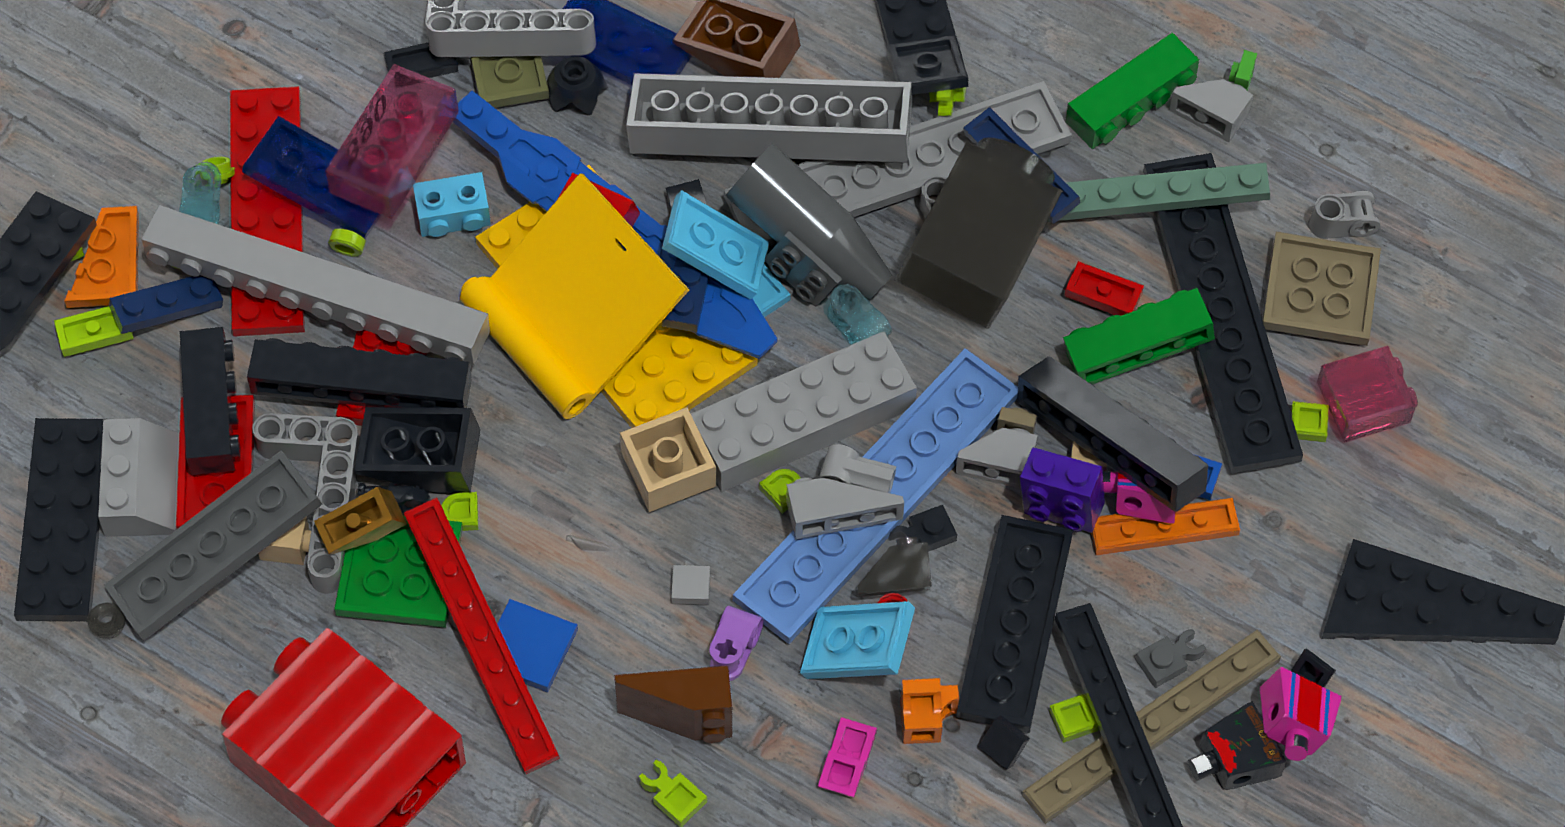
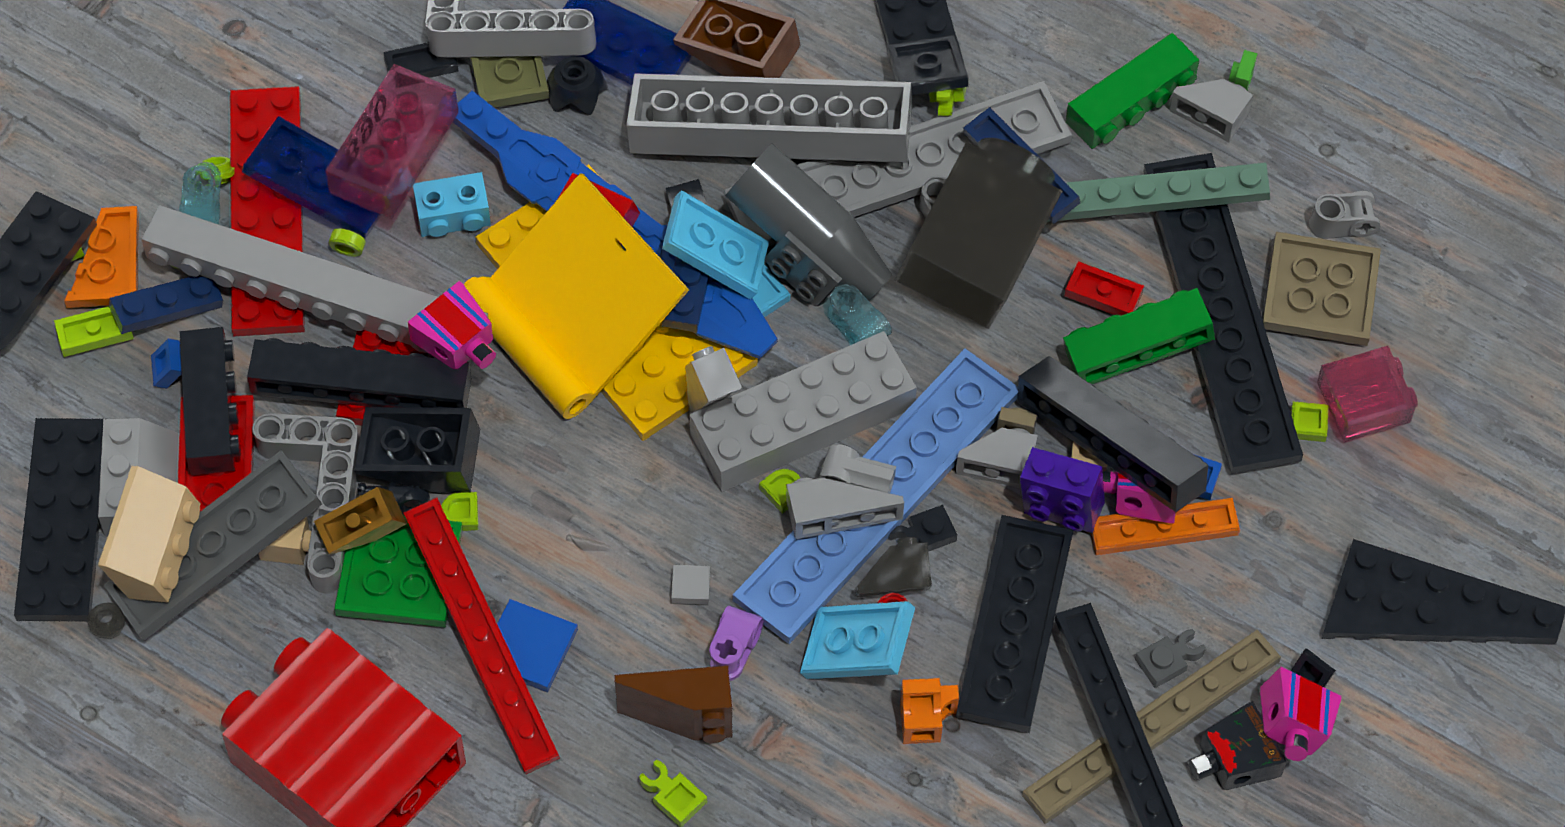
(149, 535): none -> tan slope
(166, 363): none -> blue plate
(454, 329): none -> dark pink torso
(668, 459): tan brick -> none
(710, 378): none -> light grey slope
(847, 757): dark pink slope -> none
(1004, 742): black tile -> none
(1073, 718): lime tile -> none

